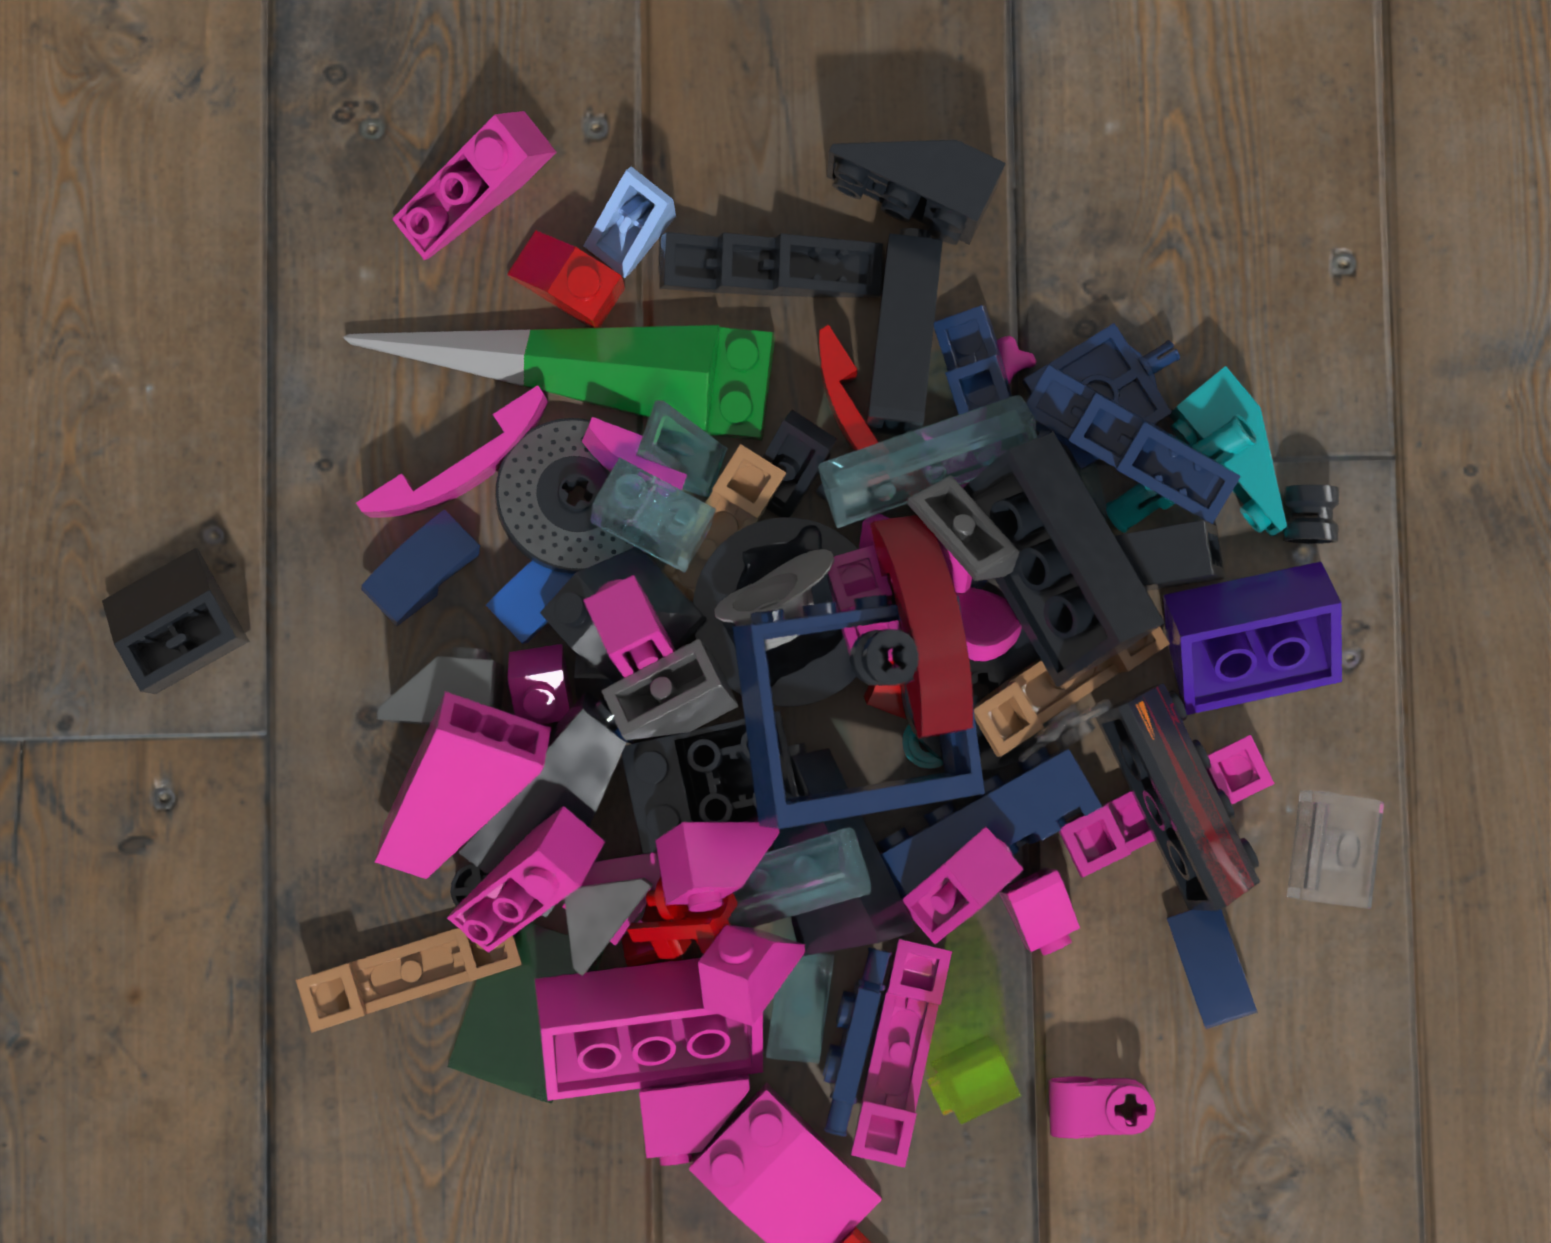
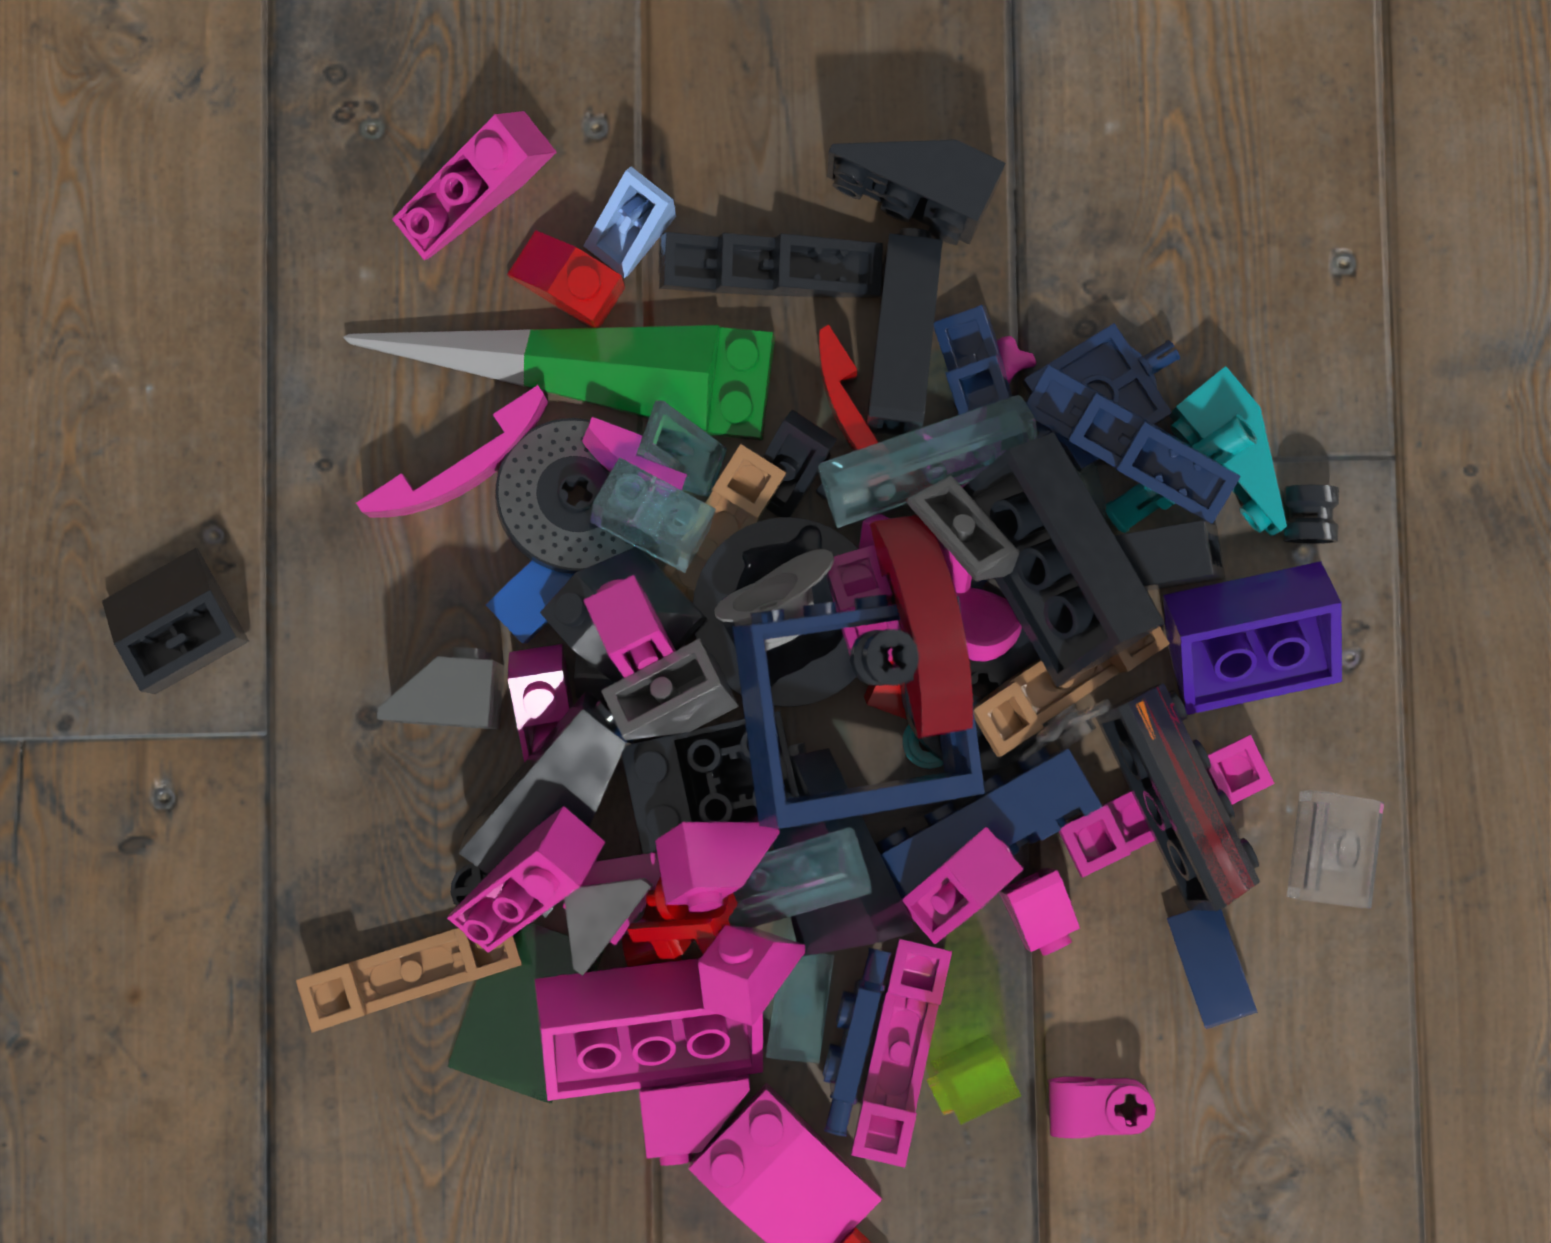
(419, 567): dark blue slope -> none
(458, 781): dark pink slope -> none

